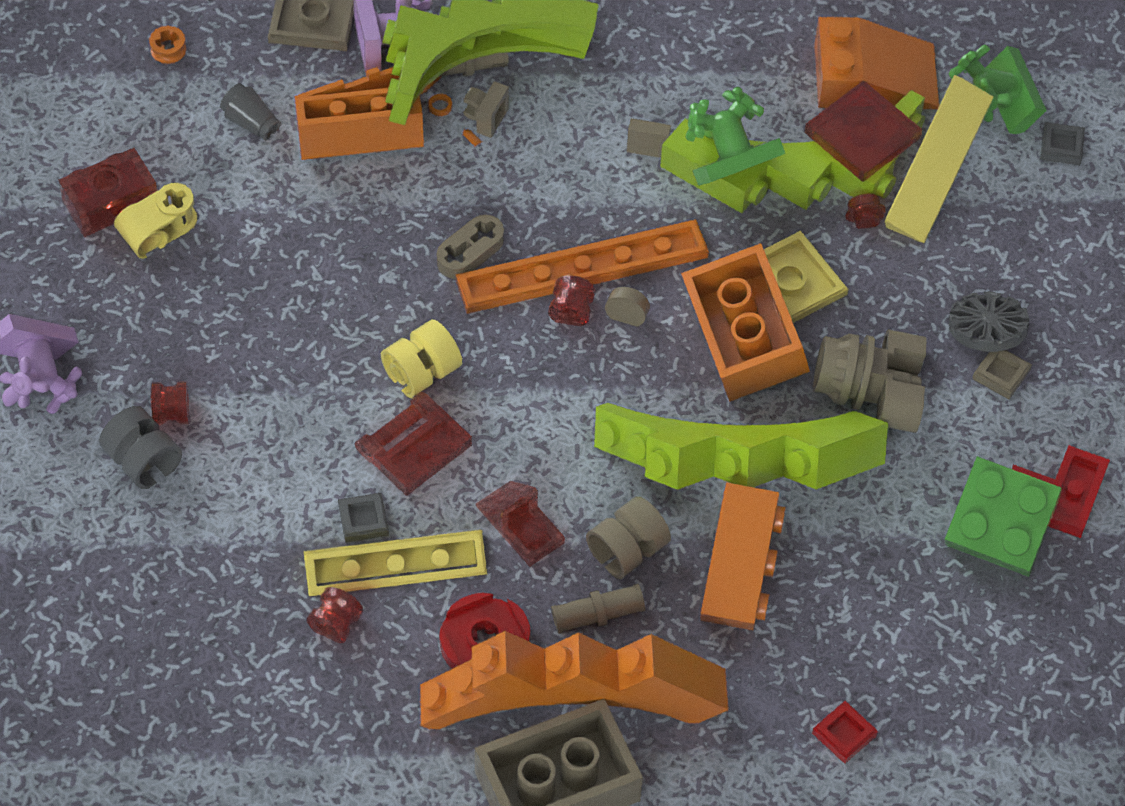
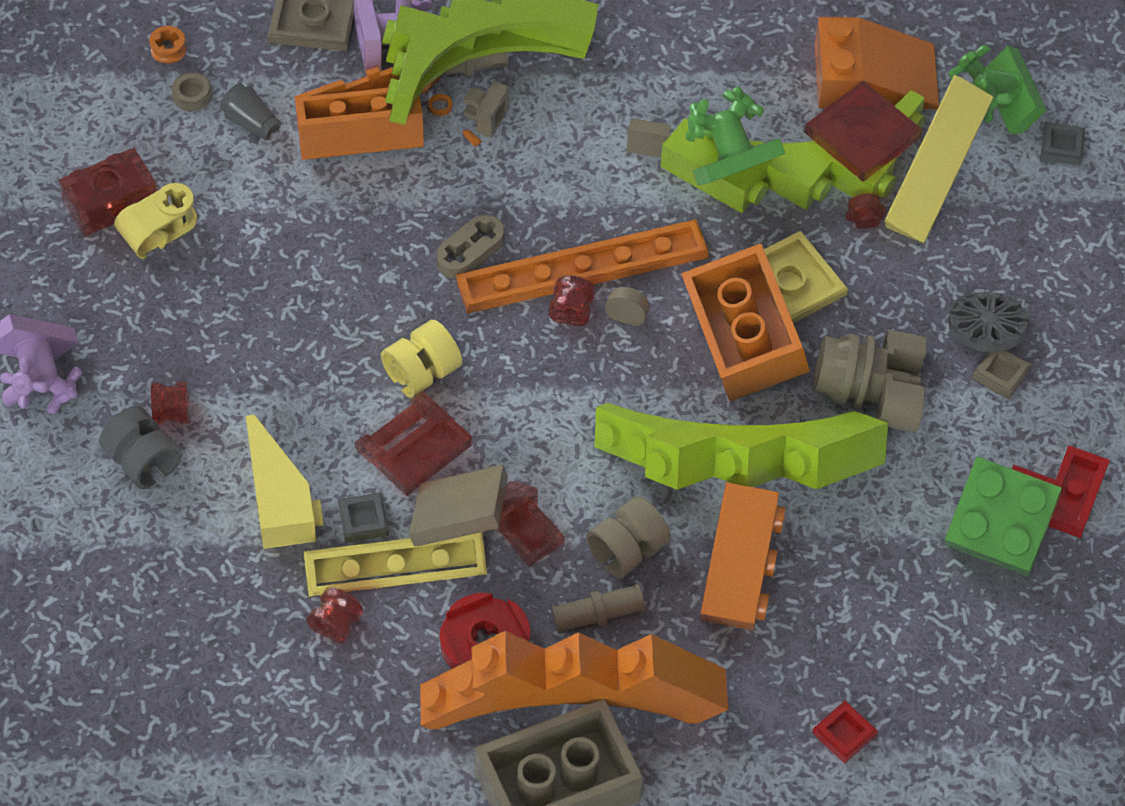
(191, 91): none -> dark tan tile
(282, 492): none -> light yellow slope
(458, 505): none -> dark tan tile

